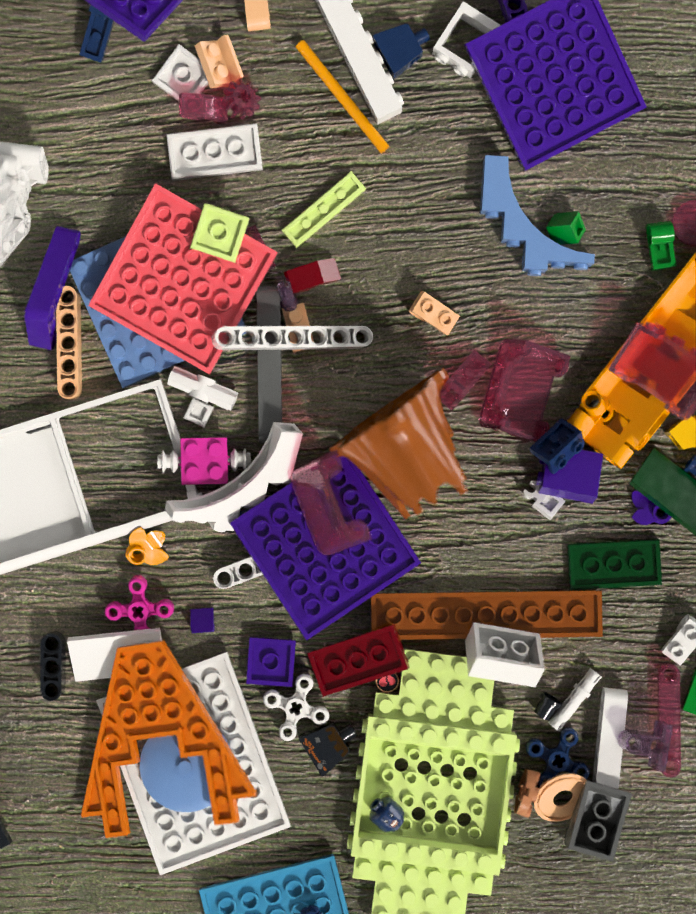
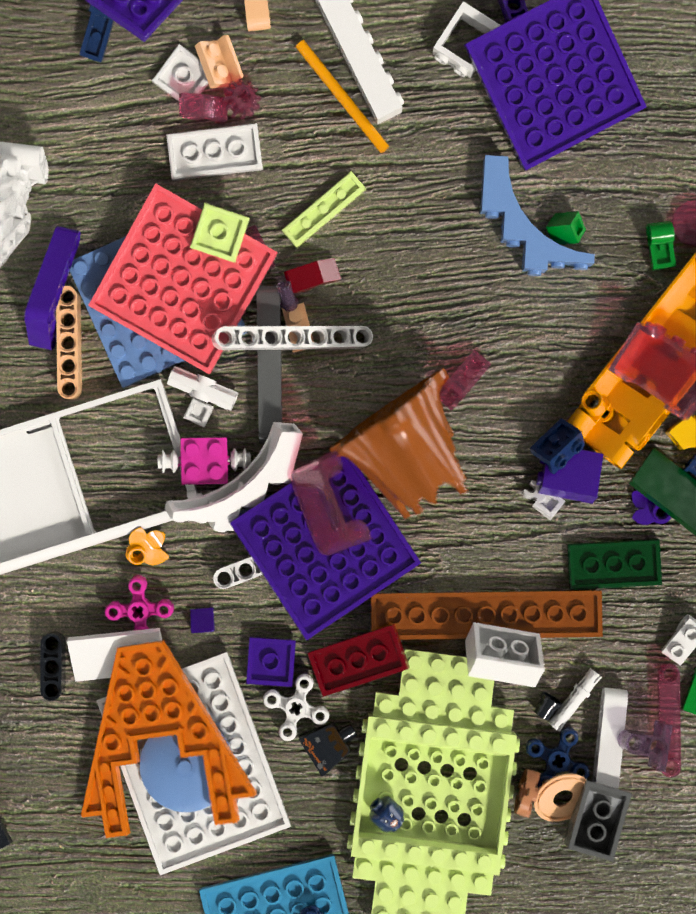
(388, 683): tile -> none
(400, 47): dark blue torso -> none
(434, 313): light nougat plate -> none
(521, 388): clear pink windscreen -> none

